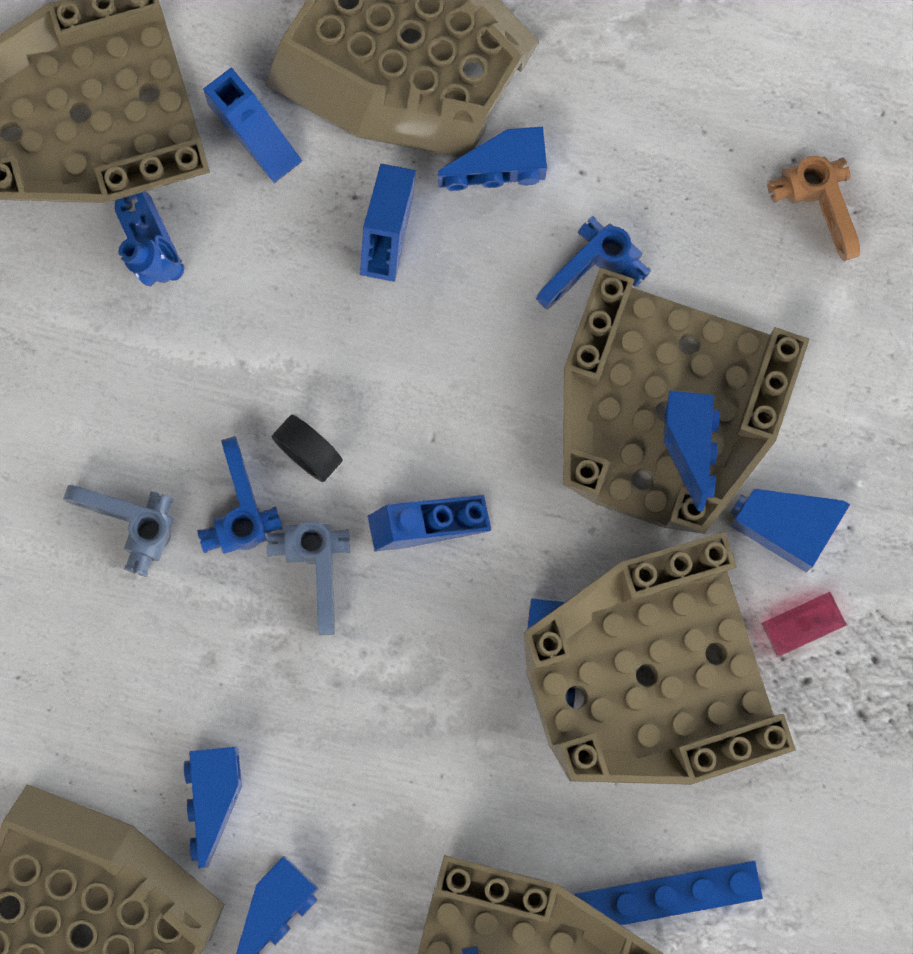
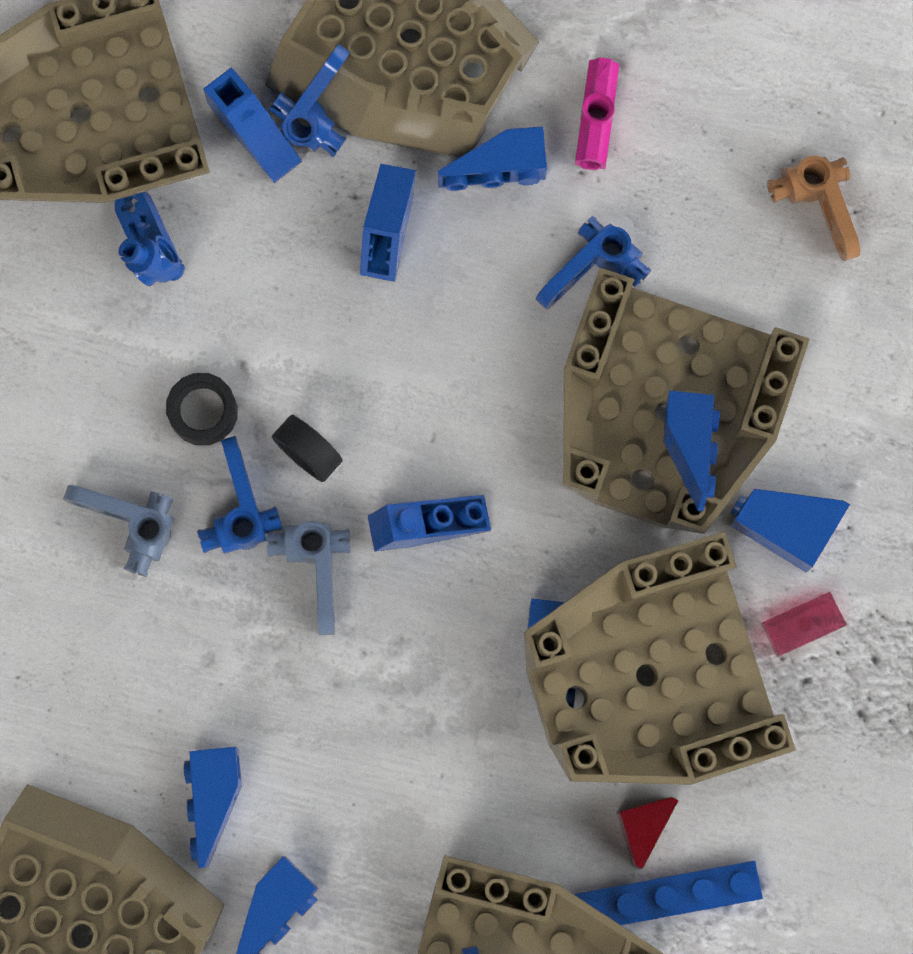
(182, 389): none -> black tyre
(307, 107): none -> blue piece
(600, 95): none -> dark pink piece
(643, 828): none -> dark red slope

